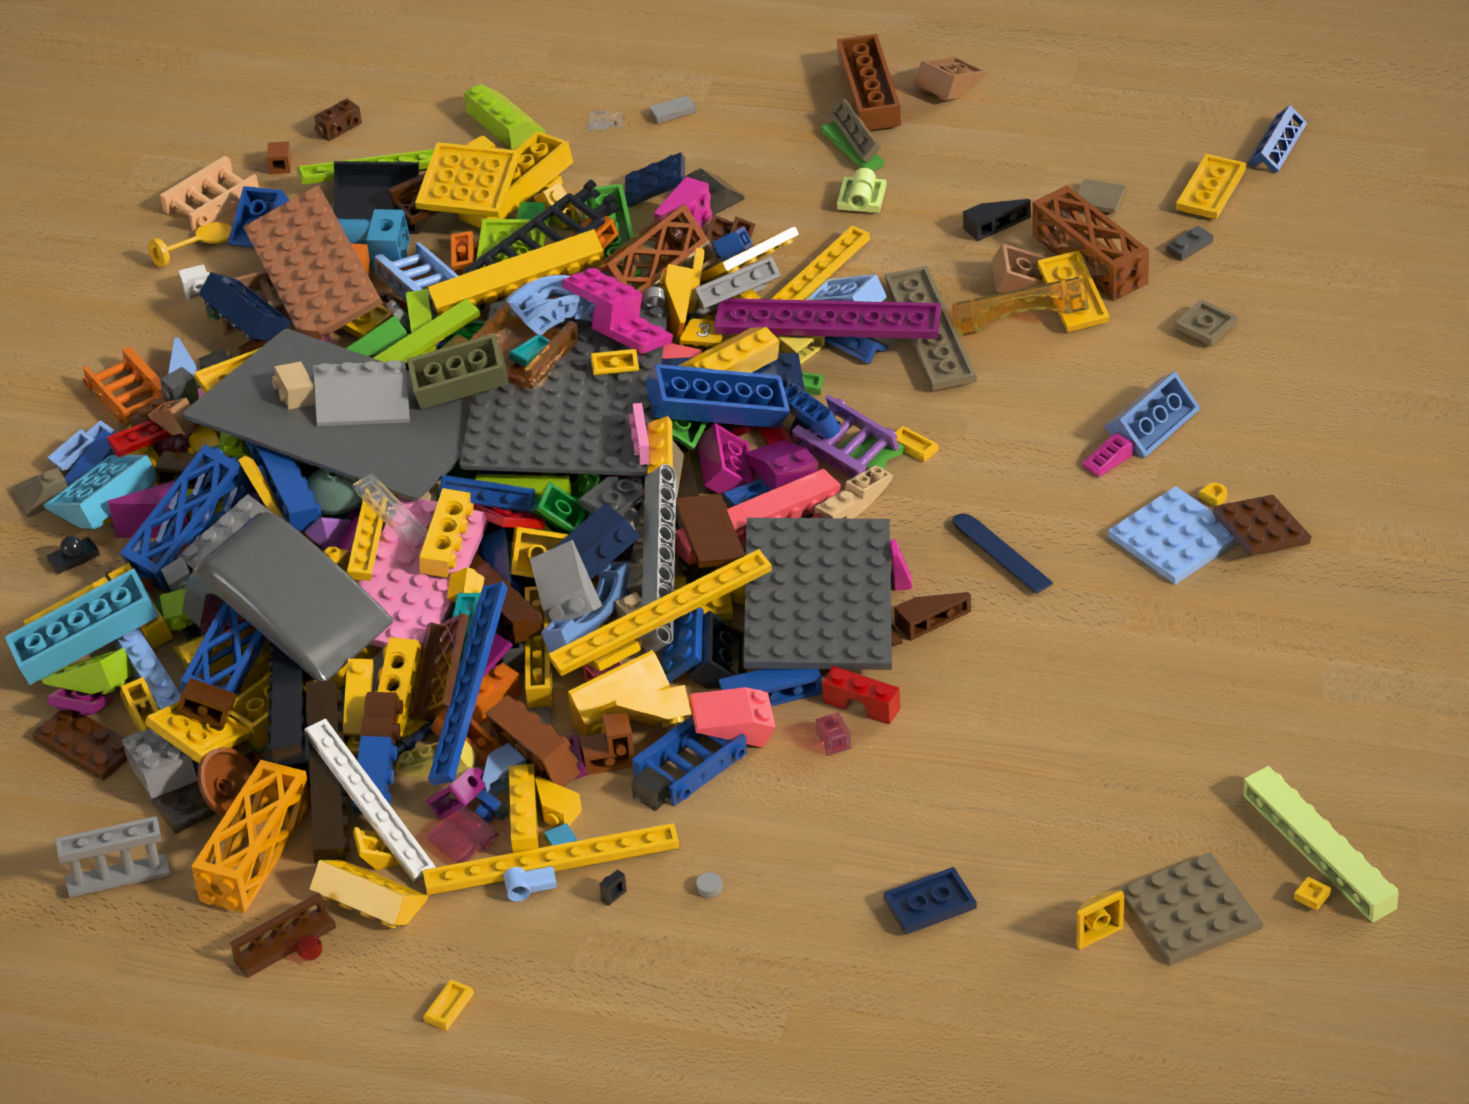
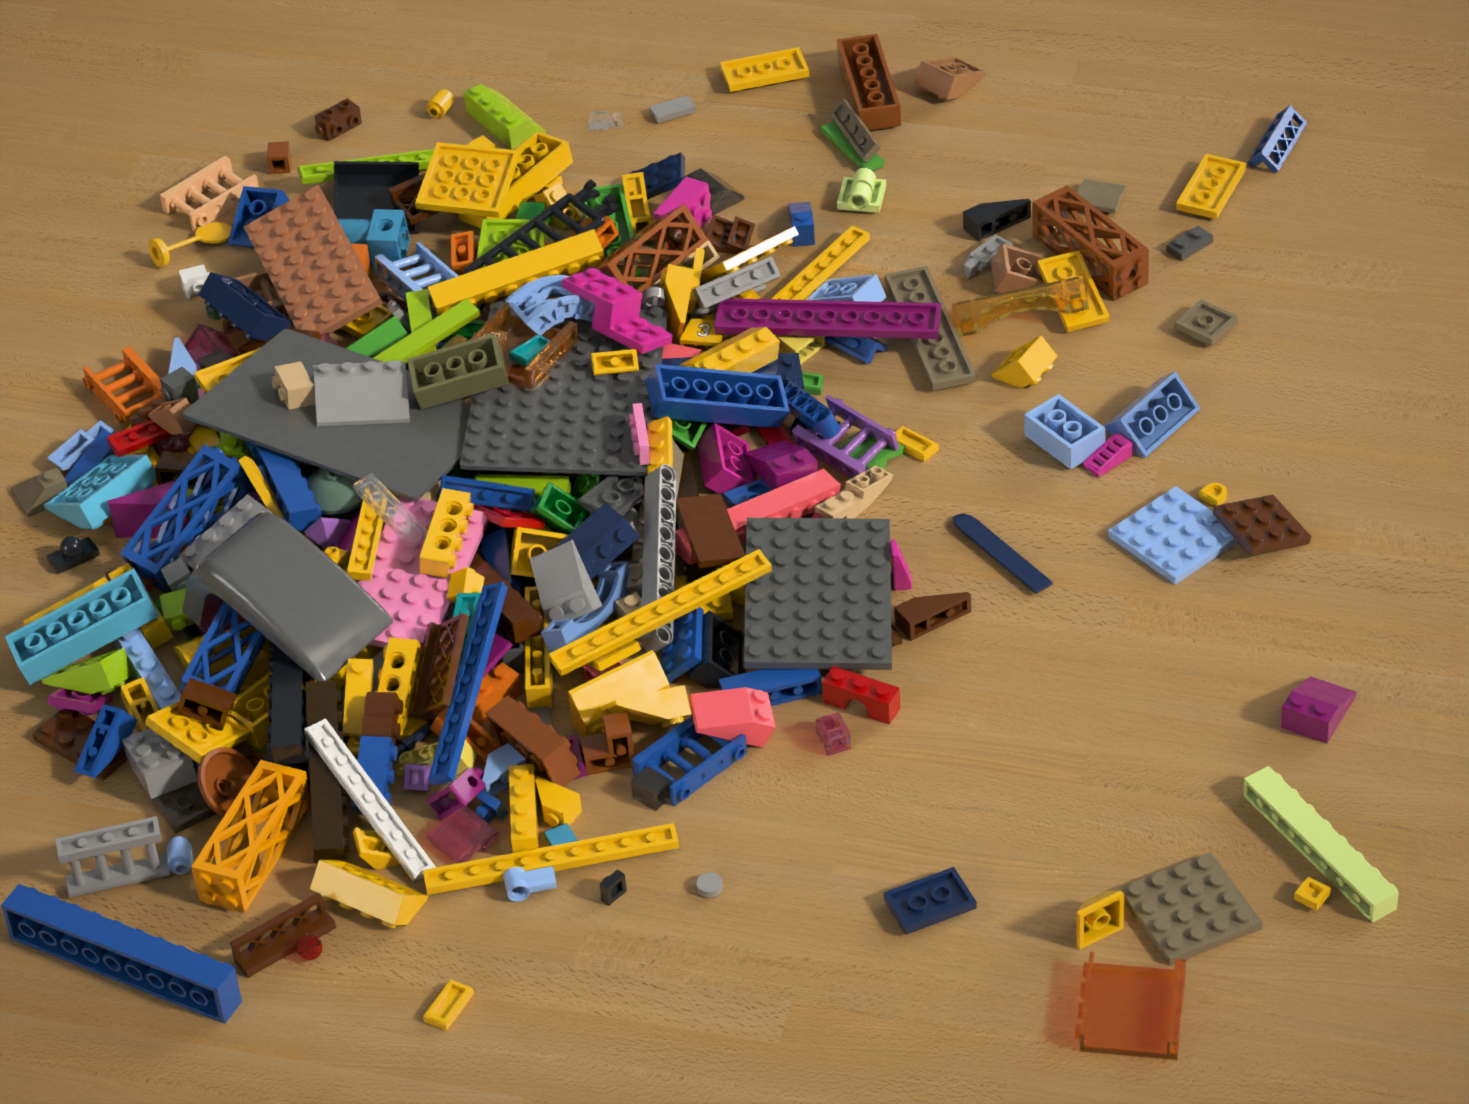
(105, 740): none -> blue slope
(122, 953): none -> blue brick
(179, 855): none -> light blue brick
(206, 341): none -> clear pink slope
(417, 777): none -> medium lavender plate
(440, 103): none -> yellow brick
(636, 201): none -> yellow arch
(732, 244): blue brick -> none
(764, 69): none -> yellow plate
(802, 218): none -> blue slope
(981, 257): none -> light grey hinge
(1026, 364): none -> yellow slope
(1064, 431): none -> light blue brick
(1131, 1010): none -> clear orange panel
(1316, 708): none -> magenta slope

